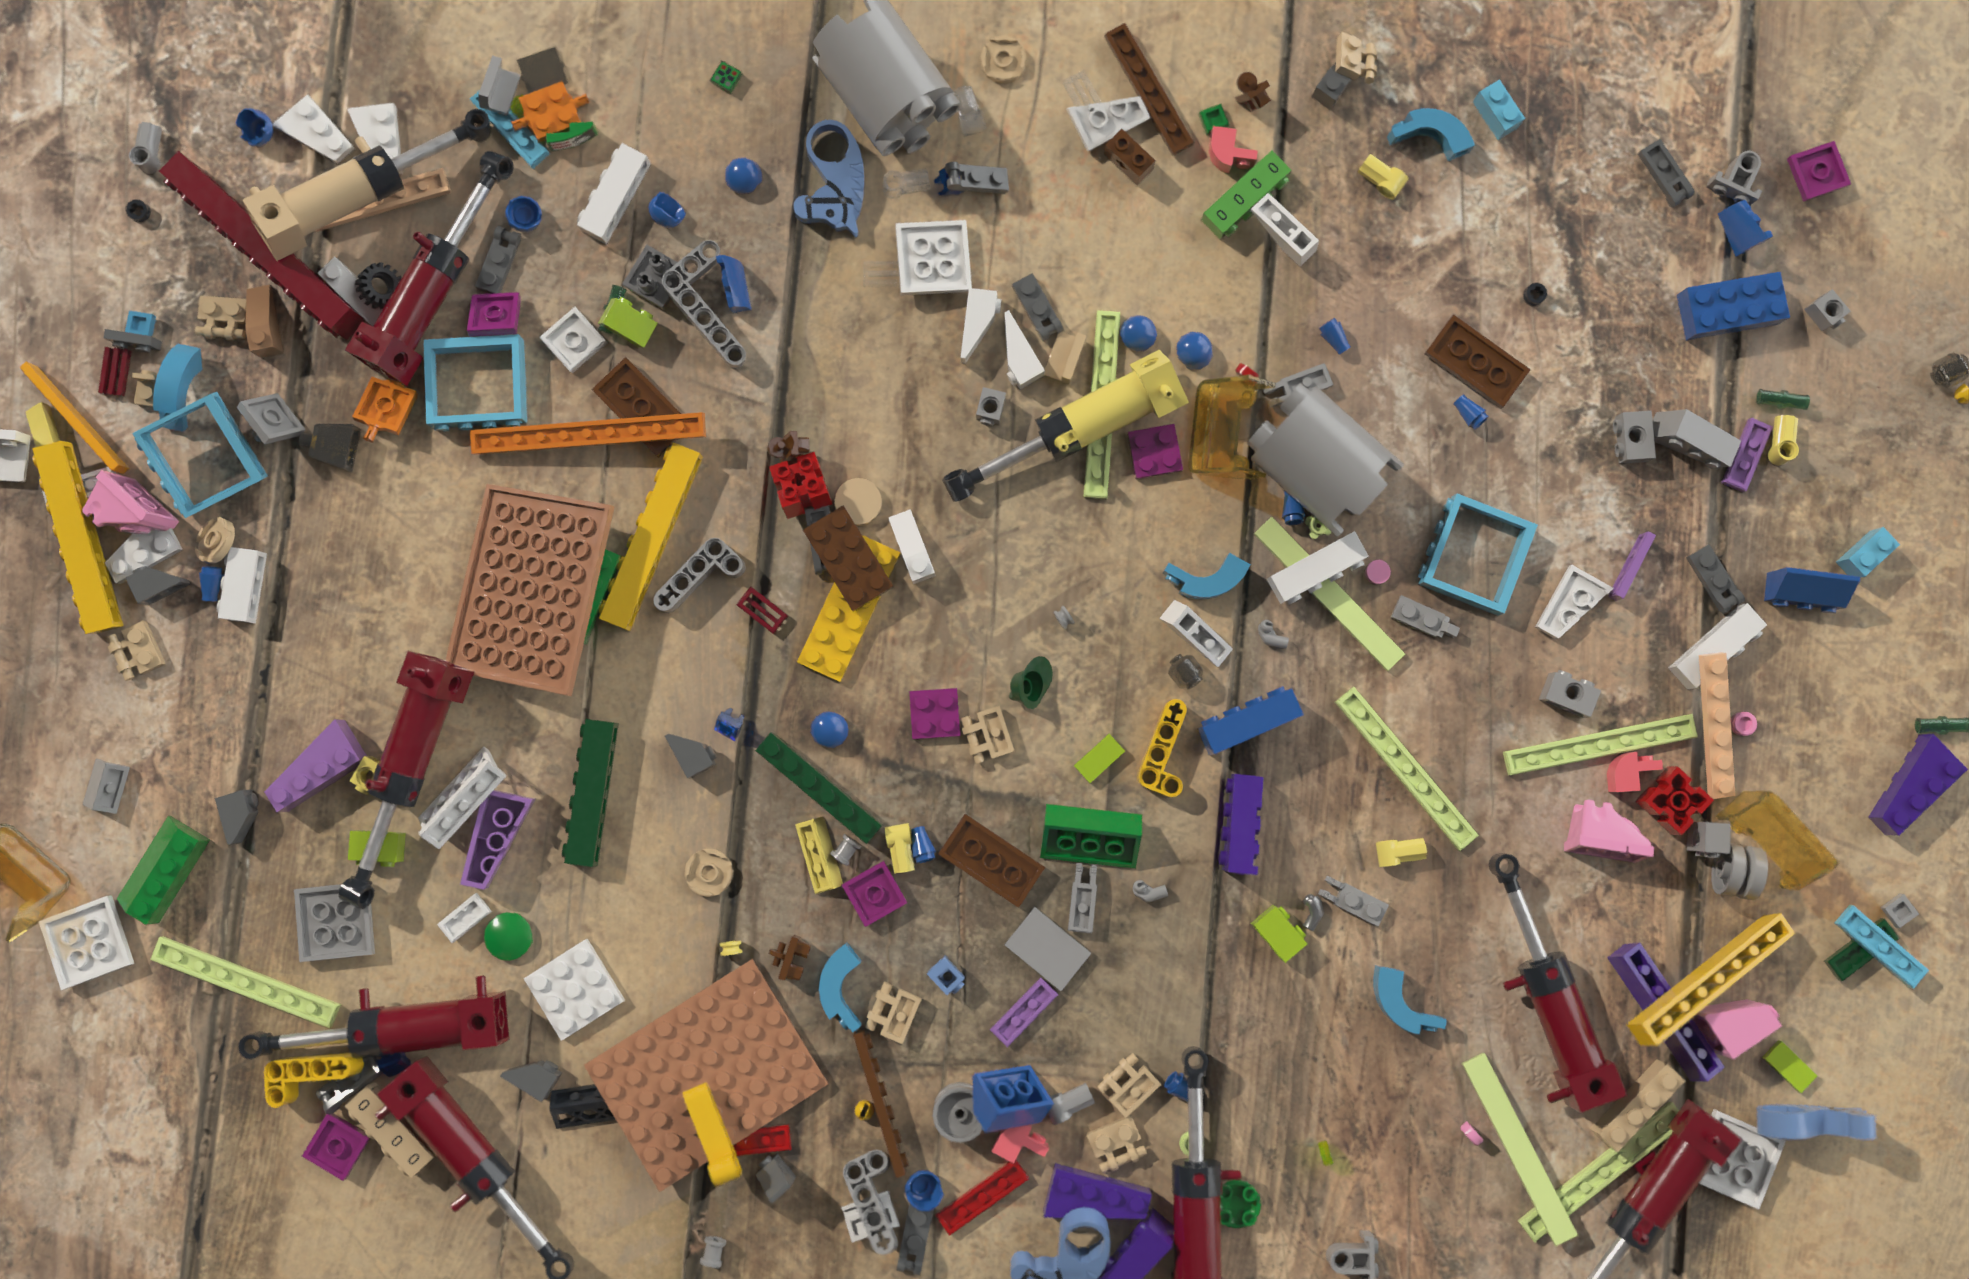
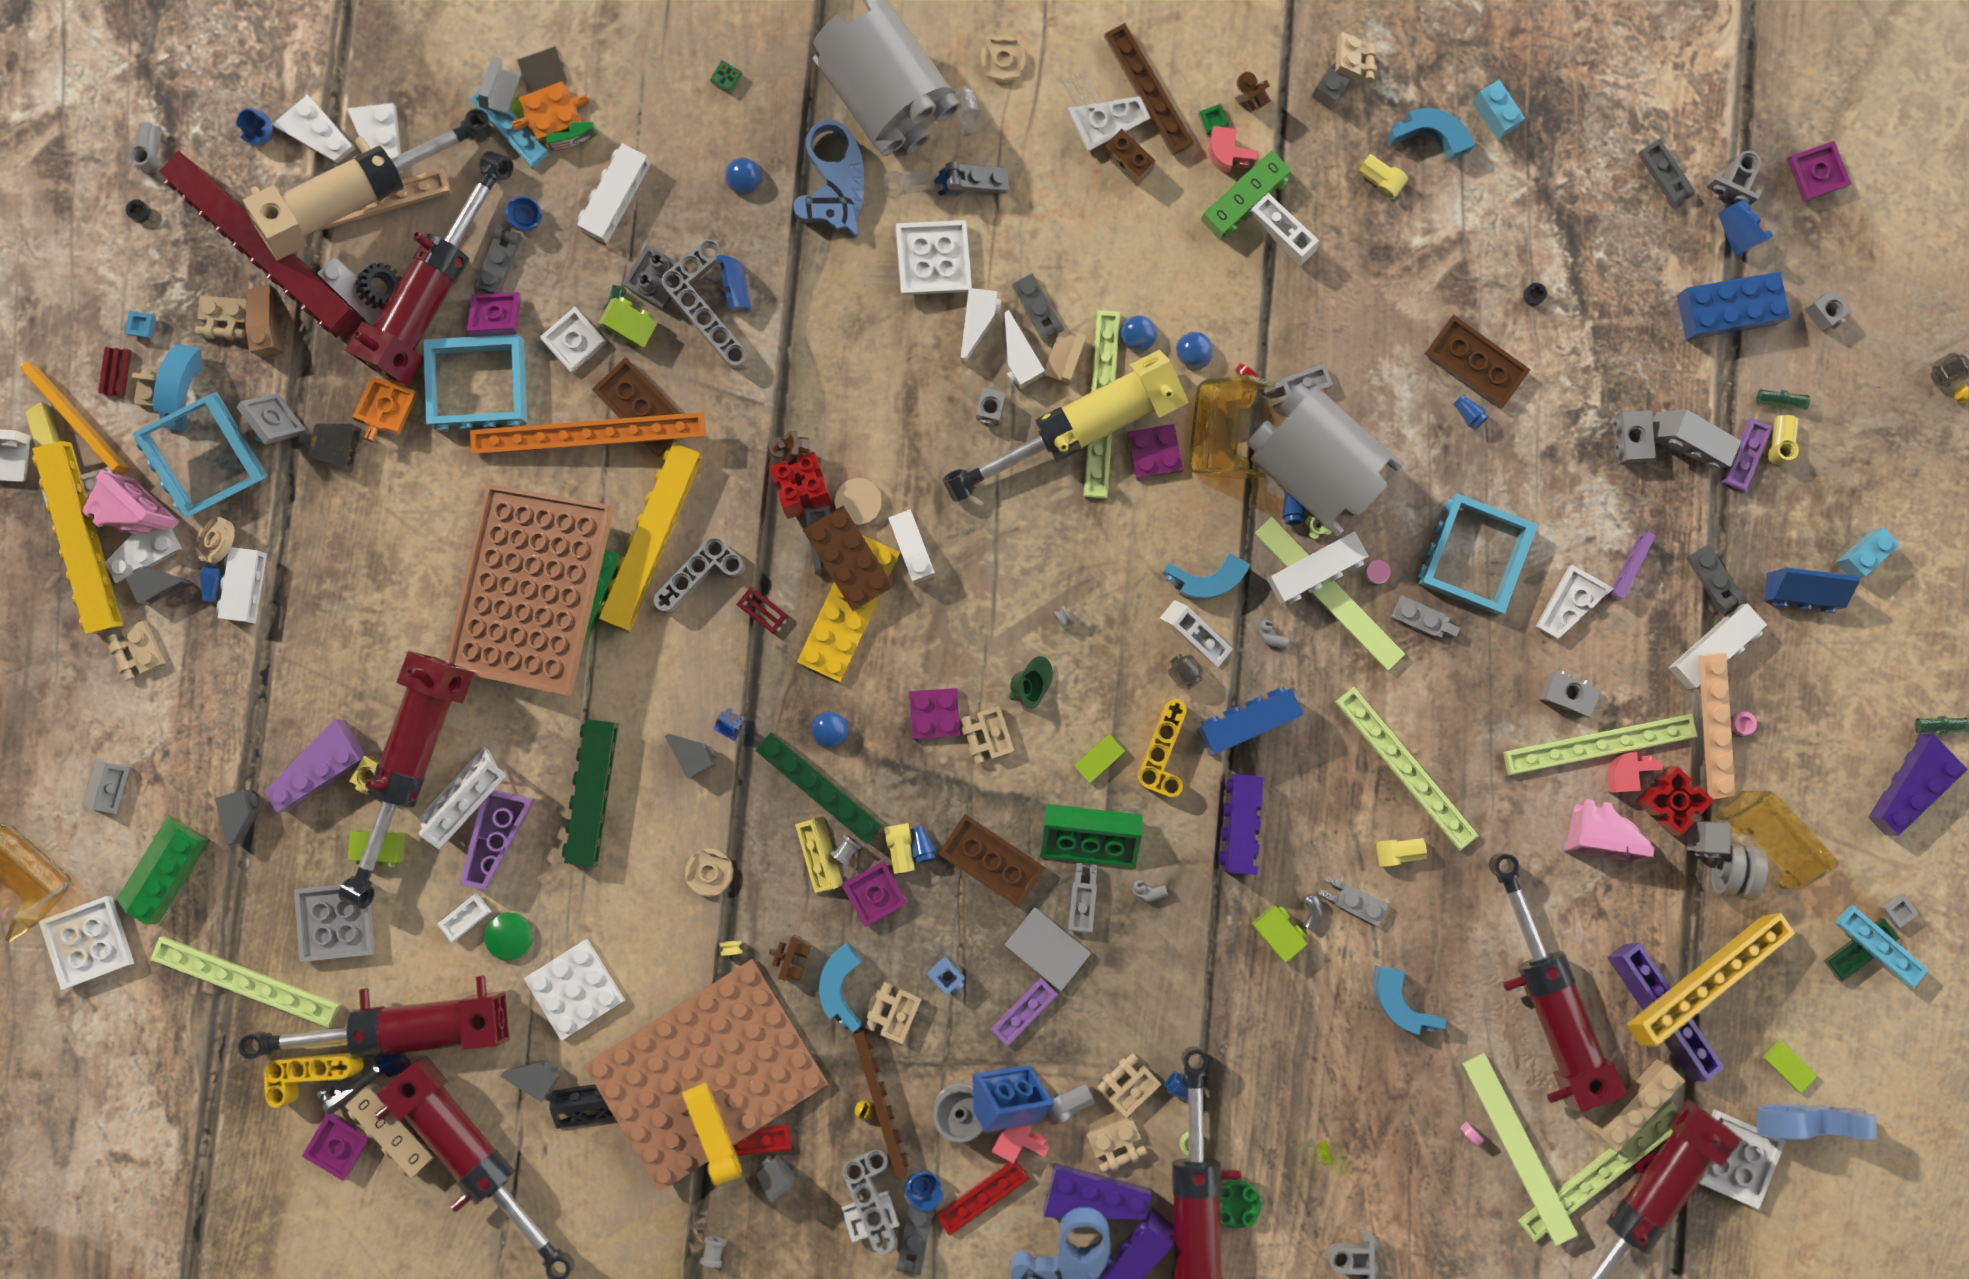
(124, 339): dark grey plate -> none
(666, 210): blue hair -> none
(1334, 335): blue cone -> none
(1736, 1025): bright pink slope -> none

